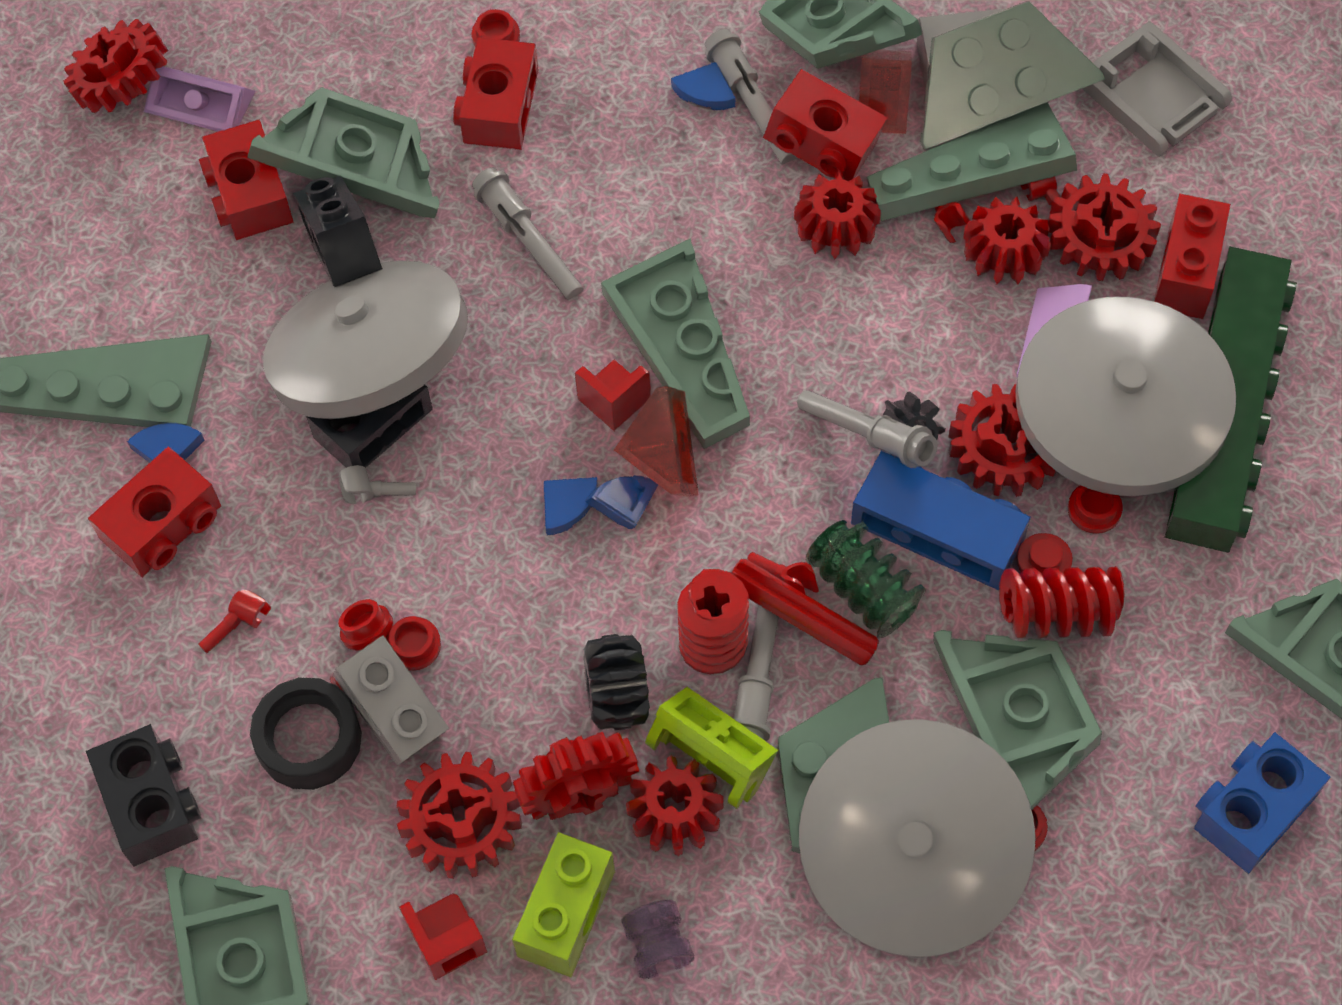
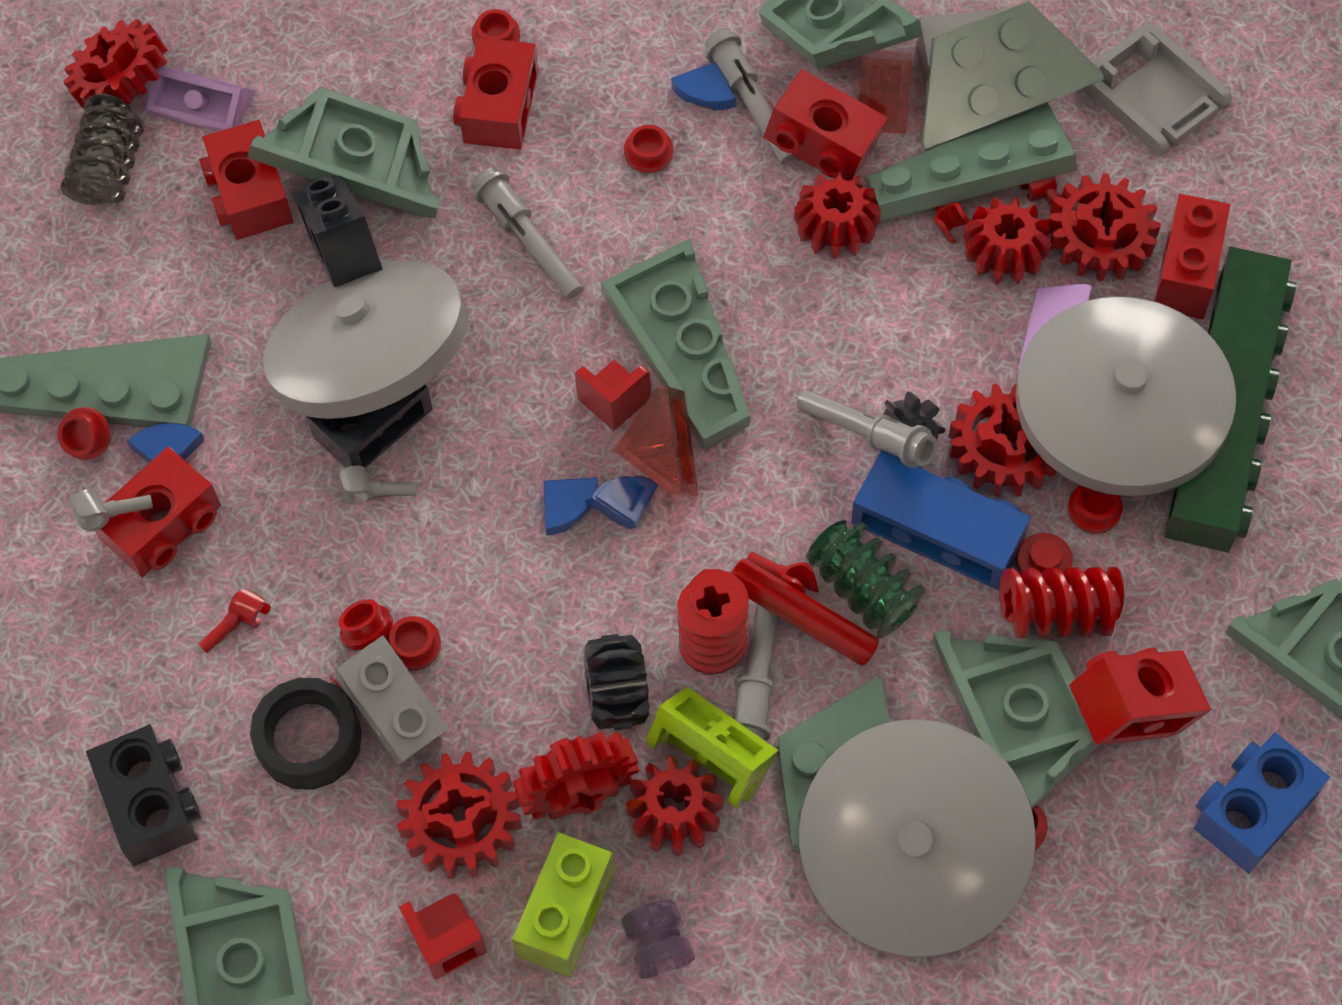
(84, 433): none -> red plate
(93, 514): none -> light grey hand
(102, 152): none -> clear smoke piece
(648, 149): none -> red plate
(1138, 696): none -> red brick

